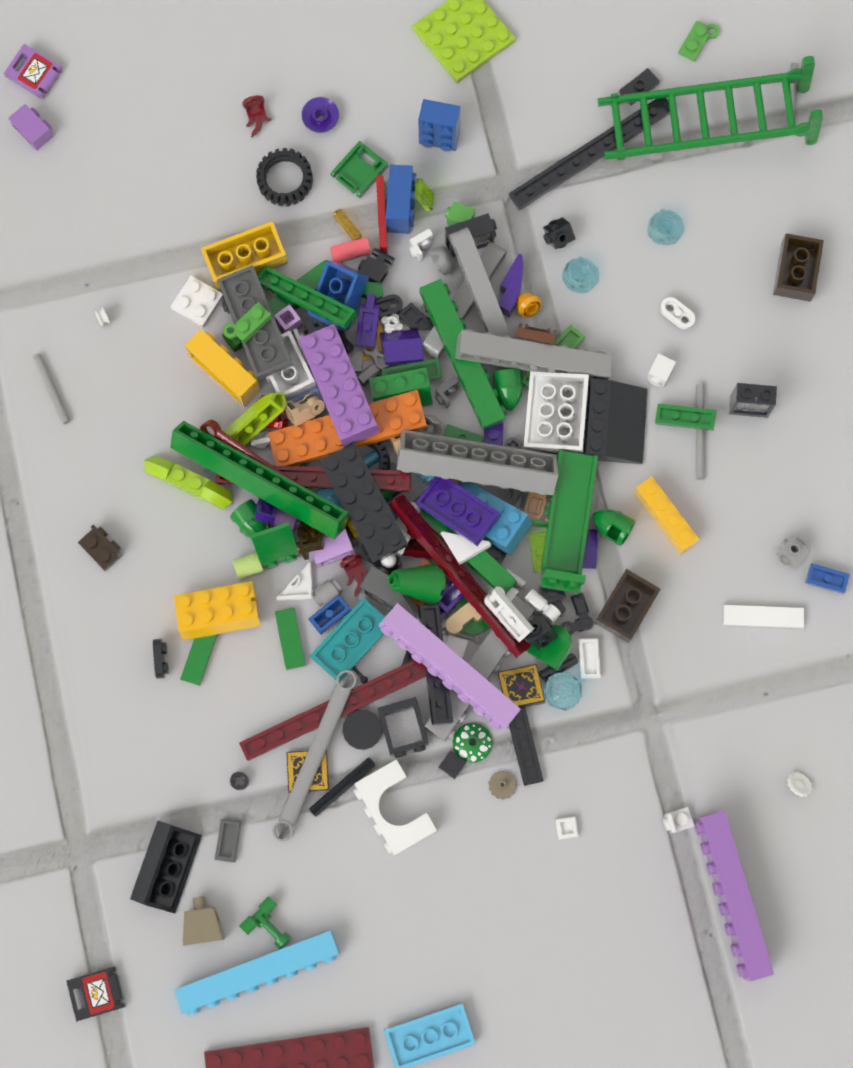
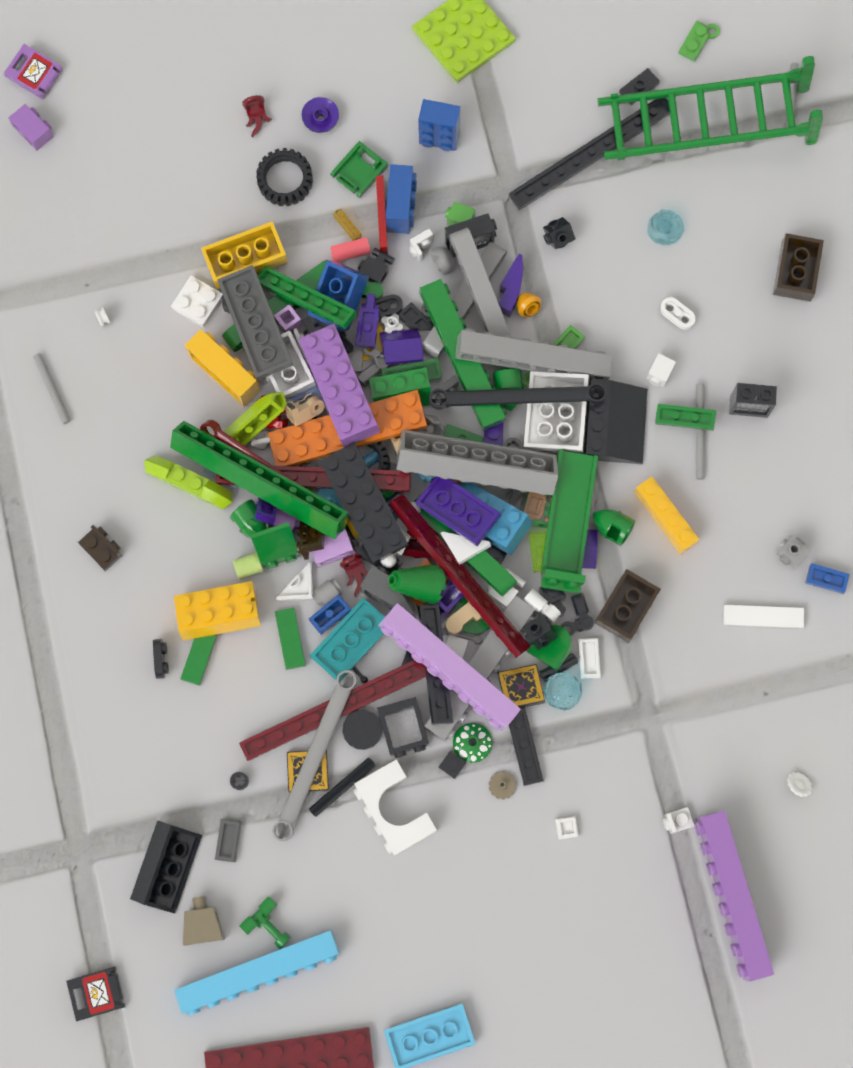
(248, 324): bright green hinge -> none
(424, 194): clear neon green plate -> none
(508, 614): white plate -> none
(517, 396): none -> black piece
(536, 334): reddish brown container -> none
(580, 275): clear light blue hat -> none

